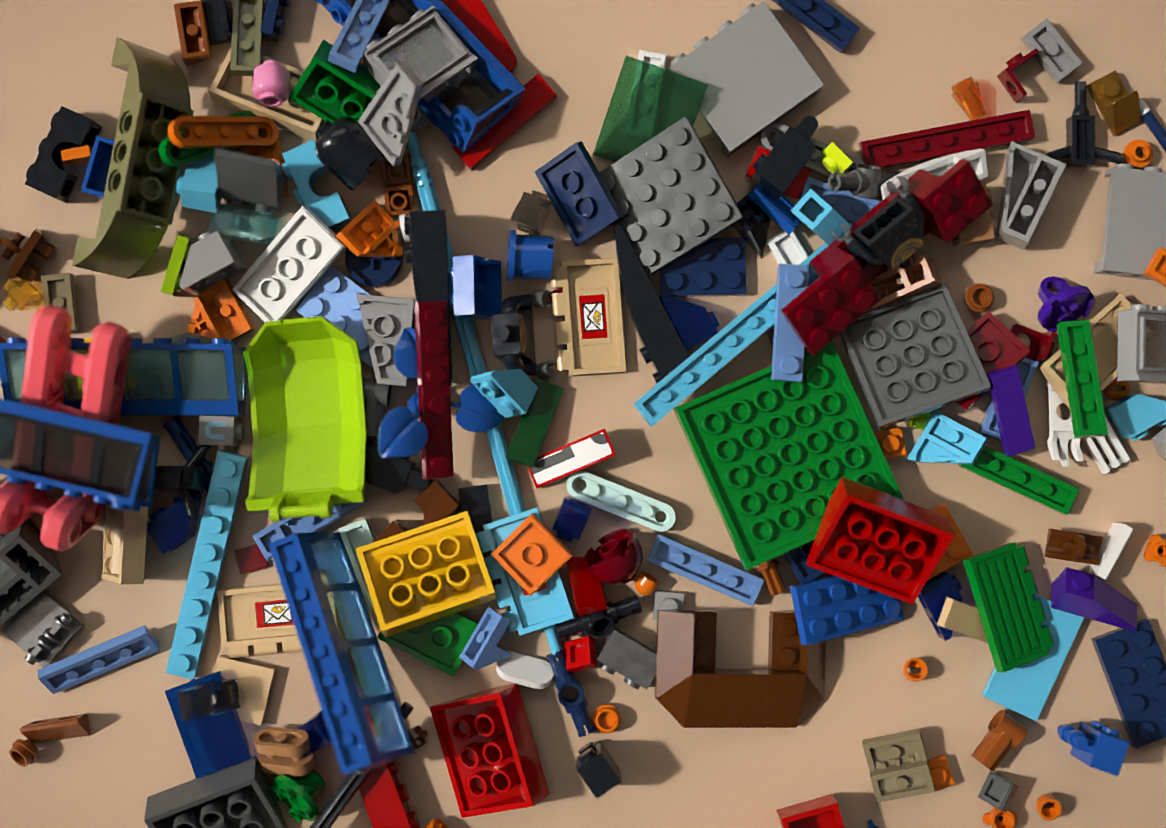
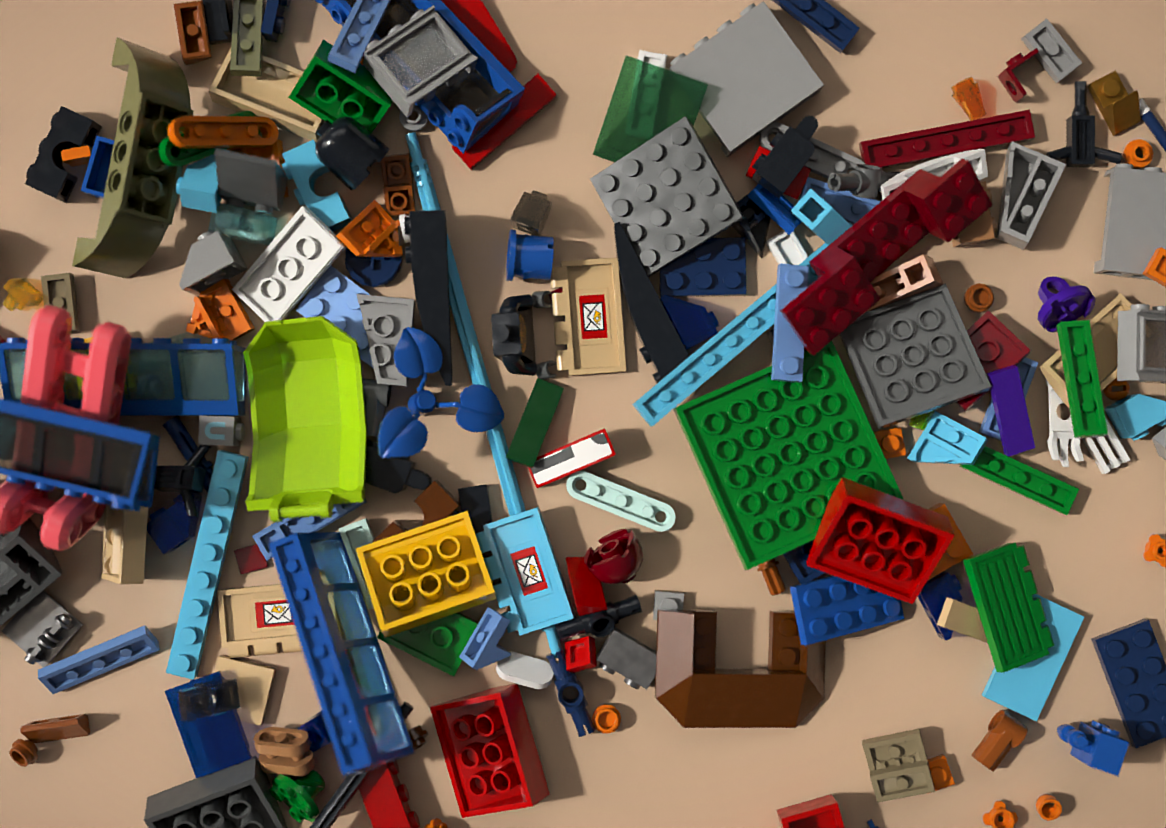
(21, 266): reddish brown hips -> none
(173, 273): lime plate -> none
(271, 83): bright pink head -> none
(392, 112): light grey wing -> none
(434, 388): dark red plate -> none
(476, 286): blue piece -> none
(507, 390): medium azure slope -> none
(532, 554): orange tile -> none
(571, 519): clear blue slope -> none
(579, 193): dark blue plate -> none
(597, 768): black brick -> none
(646, 583): orange hinge -> none
(705, 570): medium blue plate -> none
(834, 159): neon yellow plate -> none
(891, 233): black torso -> none
(915, 663): orange hinge -> none
(998, 791): dark grey tile -> none
(1040, 343): dark red bracket -> none
(1073, 546): reddish brown hips -> none
(1093, 599): dark purple slope -> none
(1111, 550): white tile -> none

